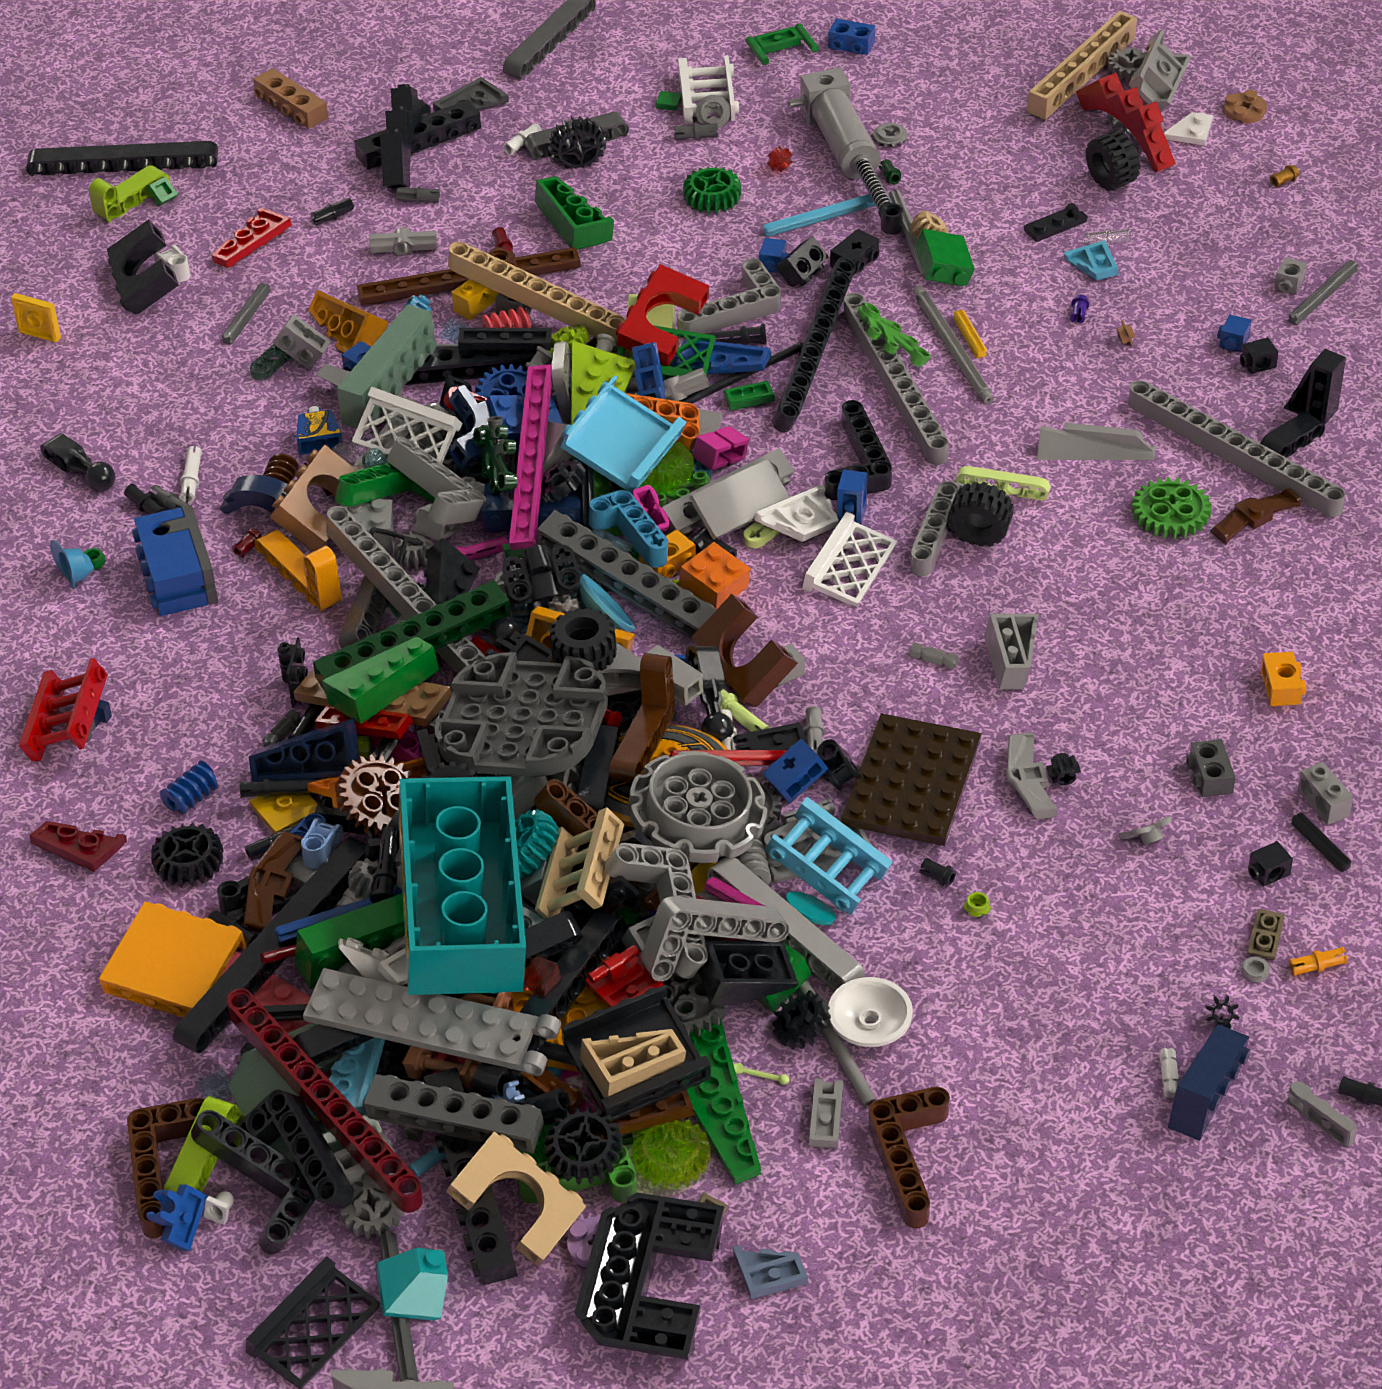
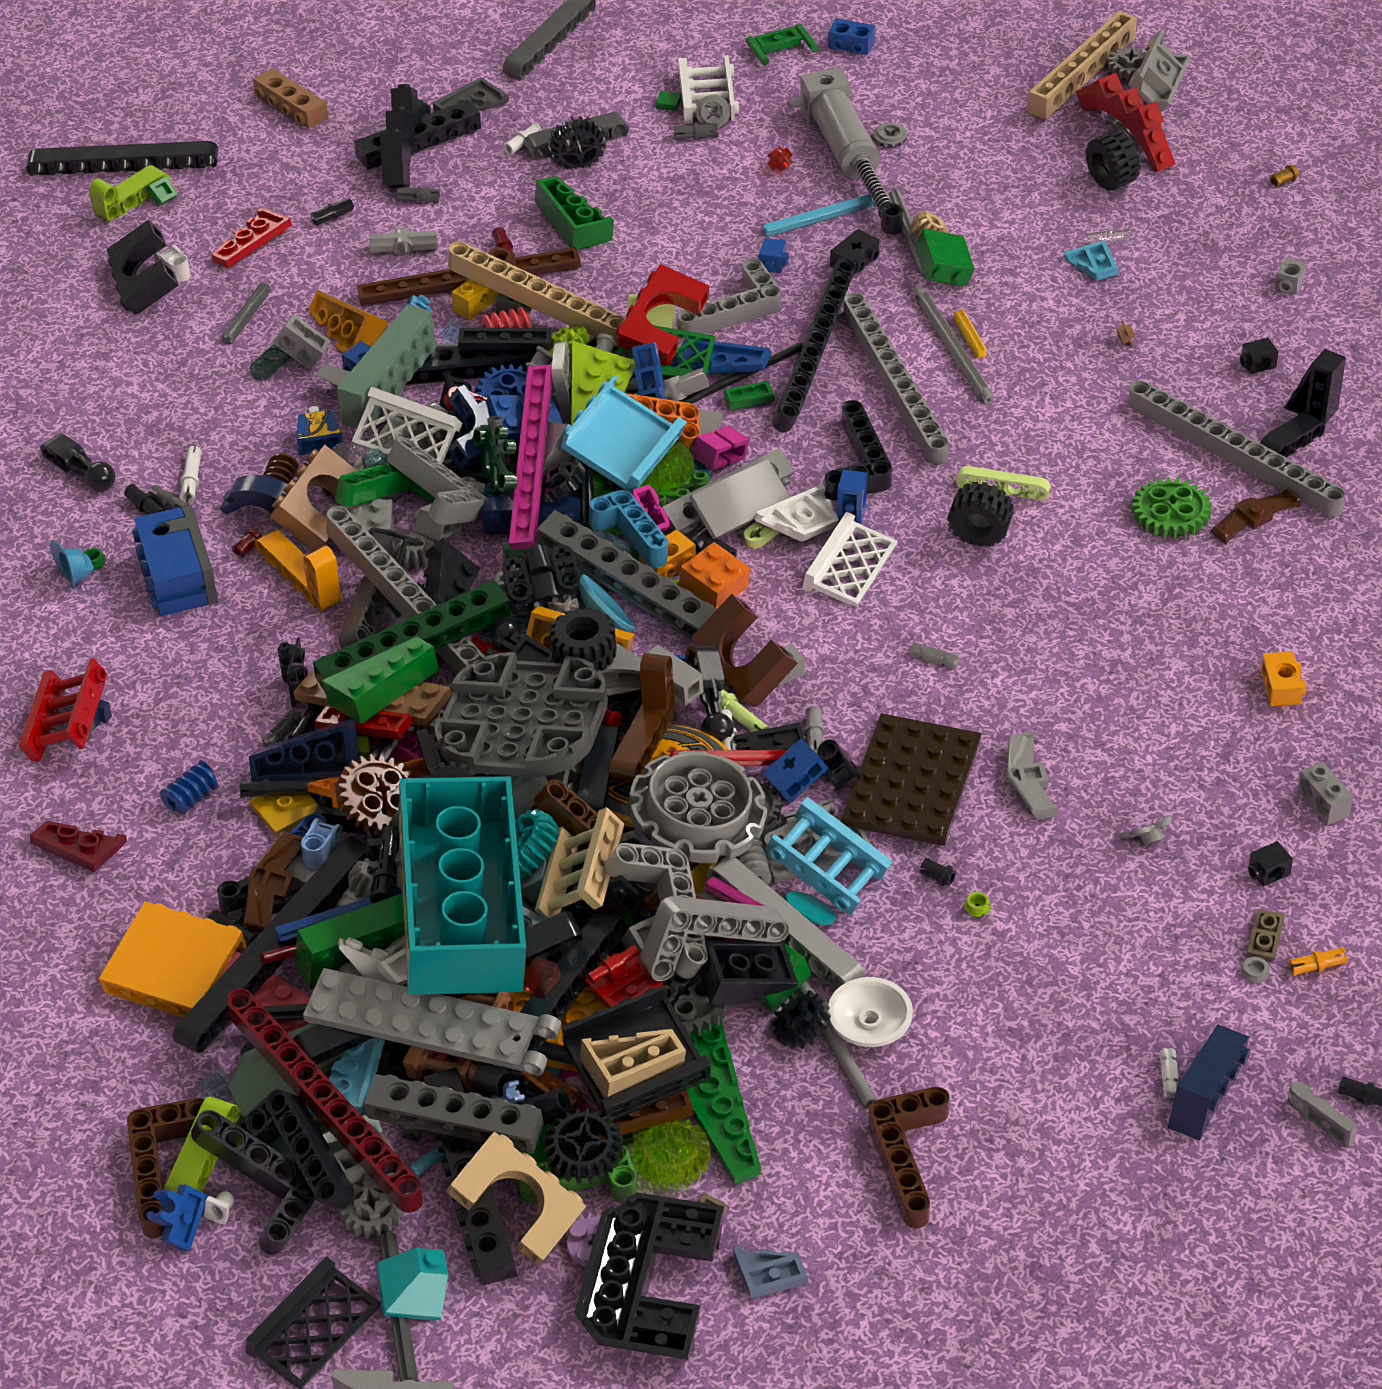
(36, 317): yellow plate -> none
(186, 861): black gear -> none
(259, 847): black piece -> none
(483, 548): dark pink pin -> none
(712, 189): green gear -> none
(744, 333): black pin -> none
(783, 1079): yellowish green hinge -> none
(802, 262): black brick -> none
(826, 1113): light grey plate -> none
(892, 174): dark green pin -> none
(892, 335): bright green plant -> none
(933, 529): light grey beam -> none
(1011, 647): light grey wedge -> none
(1055, 223): black plate -> none
(1063, 769): black gear -> none
(1080, 305): dark purple pin -> none
(1093, 443): light grey wedge -> none
(1191, 129): white wing -> none
(1211, 768): dark grey brick -> none
(1218, 1004): black gear -> none
(1234, 333): blue brick -> none
(1236, 105): medium nougat plate -> none
(1321, 842): black axle -> none
(1323, 292): dark grey axle -> none

